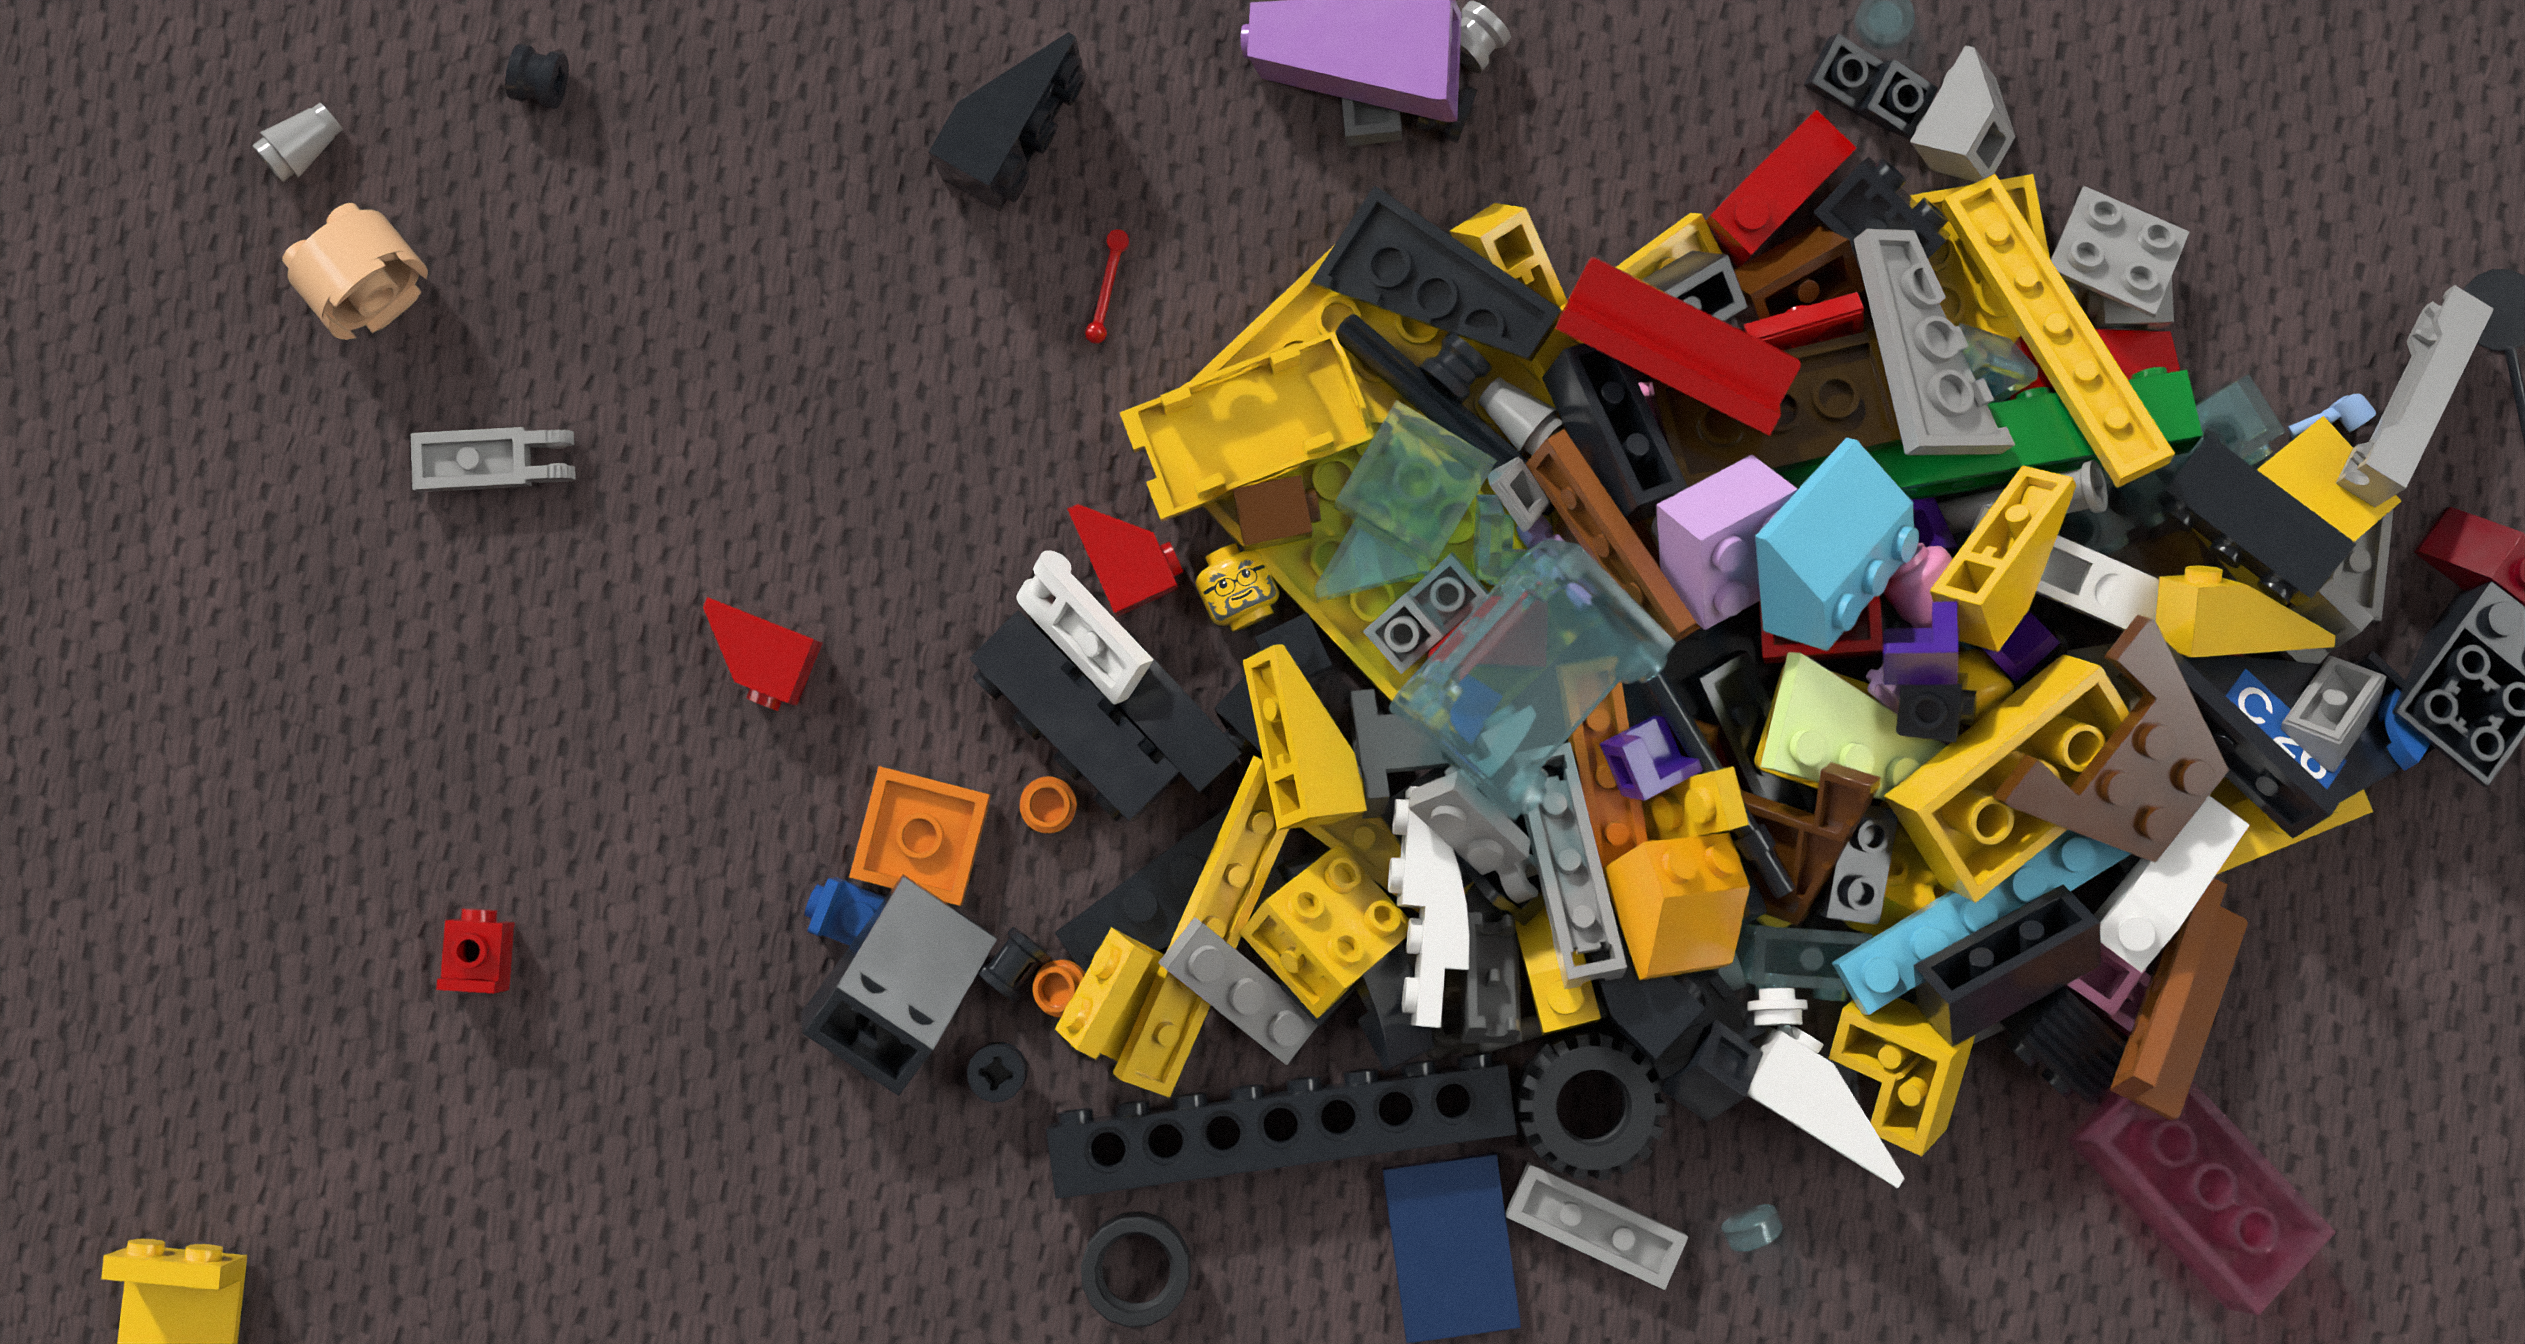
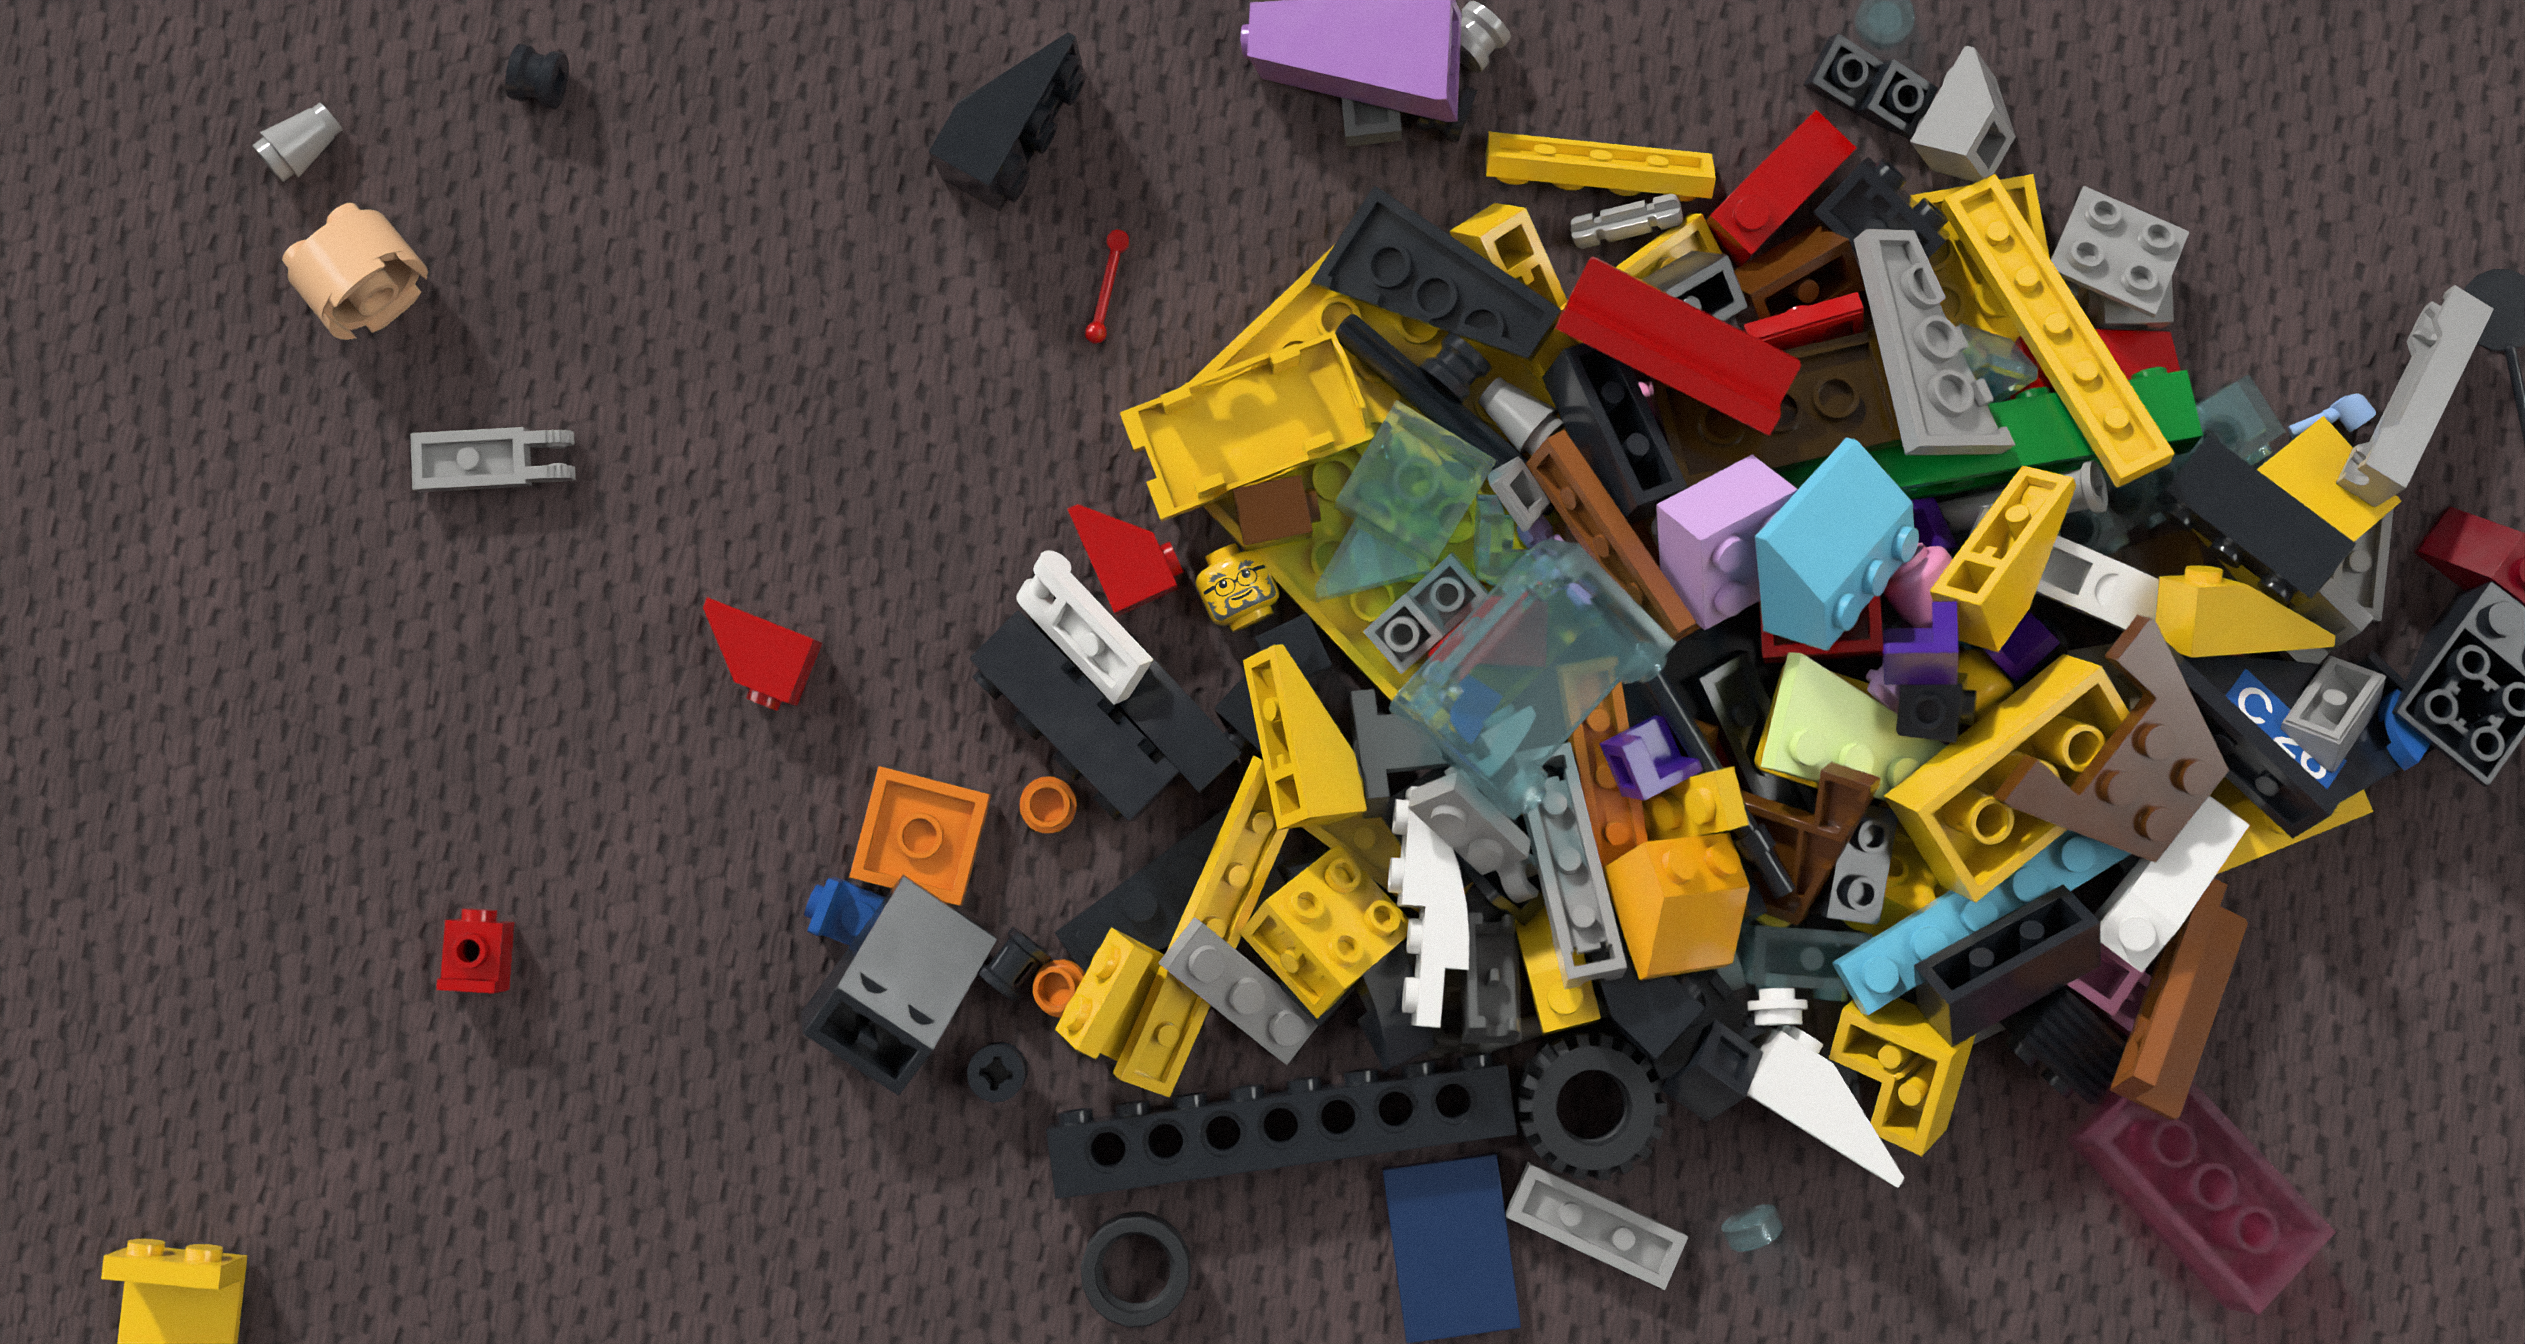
(1618, 167): none -> yellow plate
(1626, 221): none -> light grey axle

